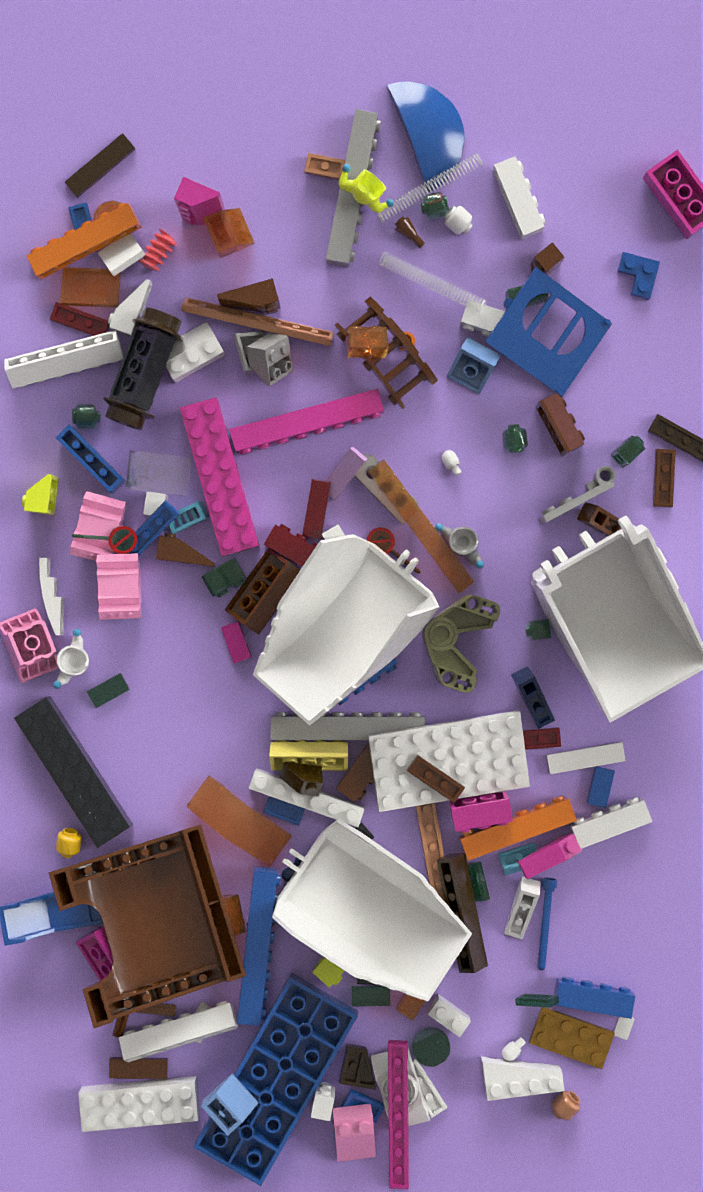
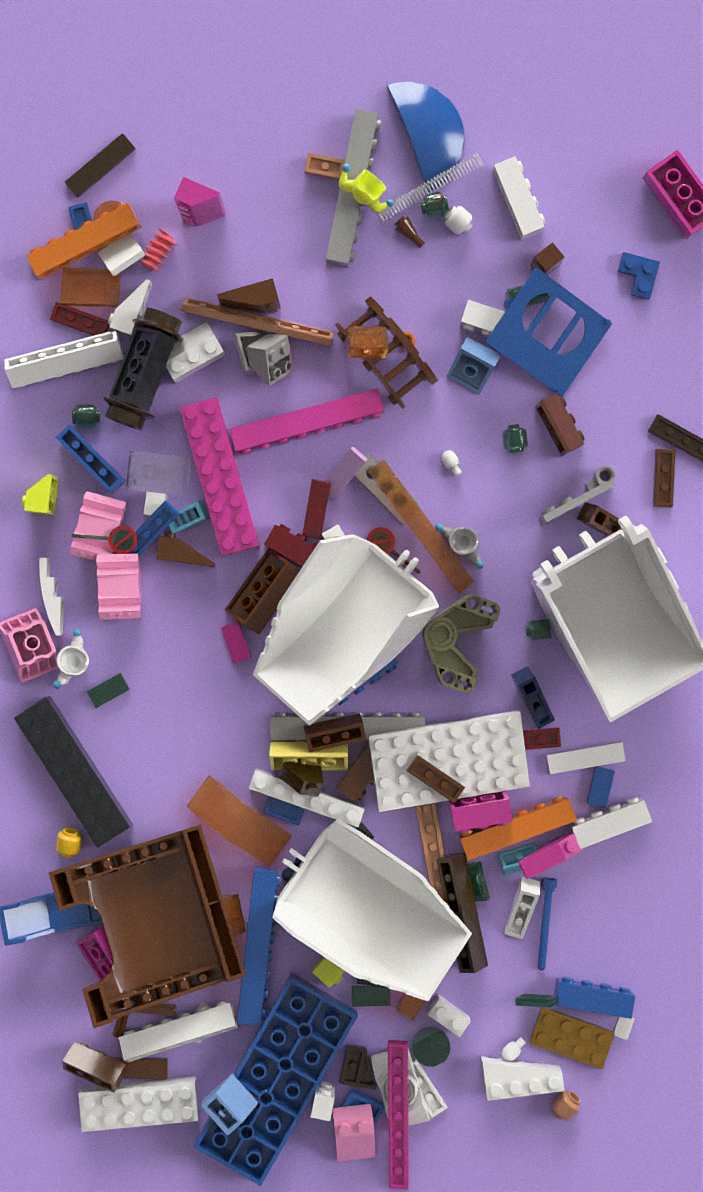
(94, 1066): none -> reddish brown brick
(224, 577): clear green brick -> none
(228, 231): clear orange slope -> none
(334, 732): none -> reddish brown brick
(464, 291): white piece -> none
(628, 450): clear green brick -> none

